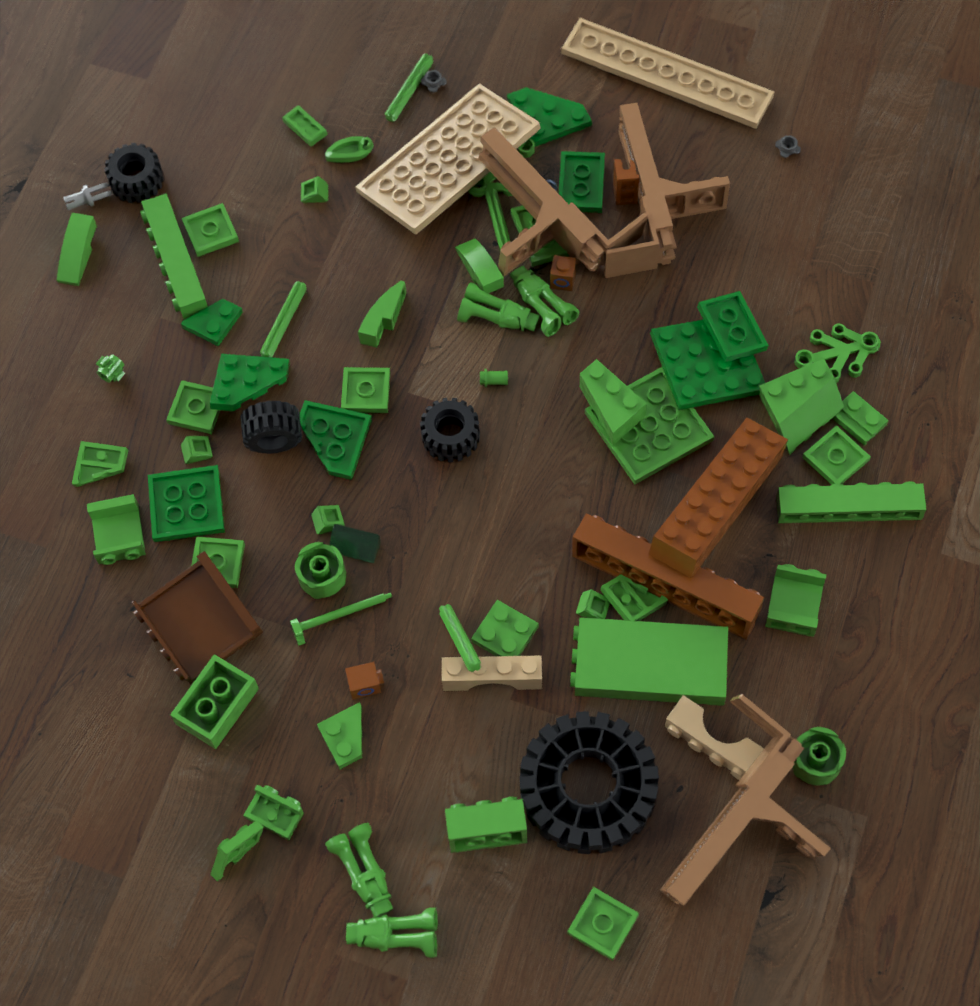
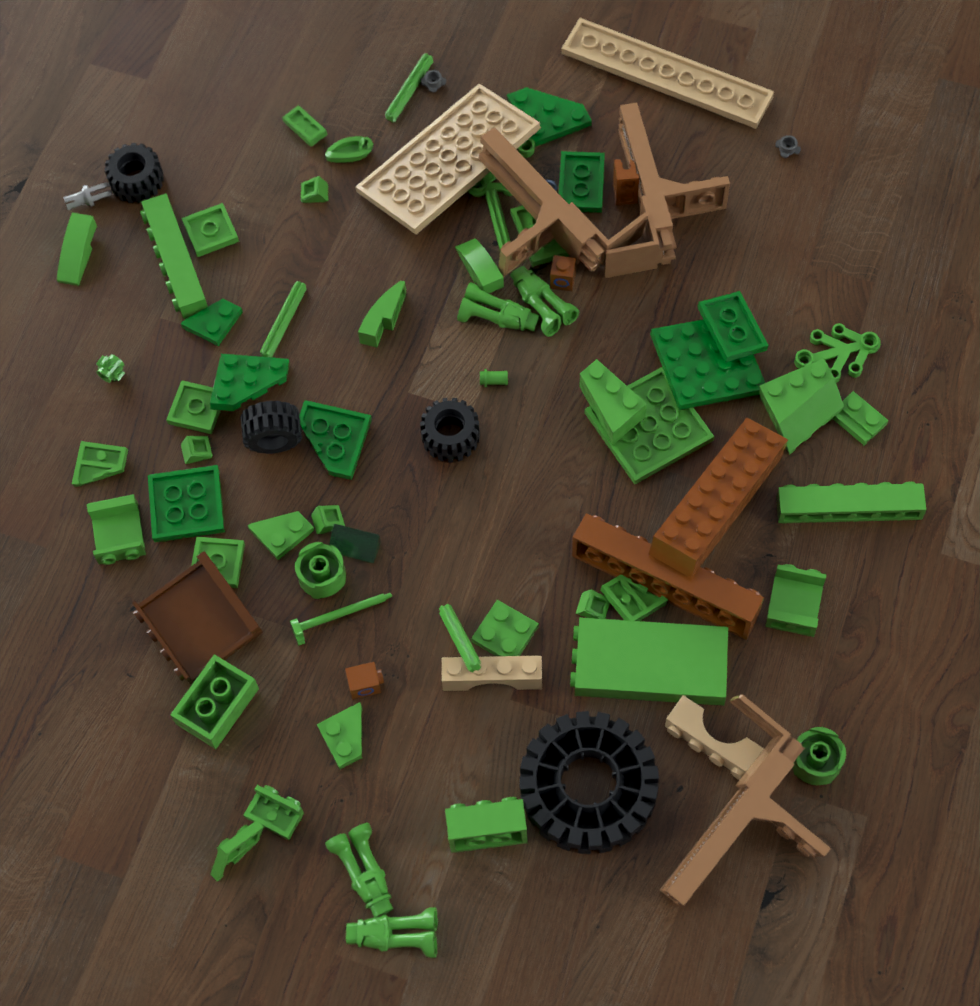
(281, 532): none -> bright green wing
(366, 389): bright green plate -> none
(603, 923): bright green plate -> none
(836, 456): bright green plate -> none

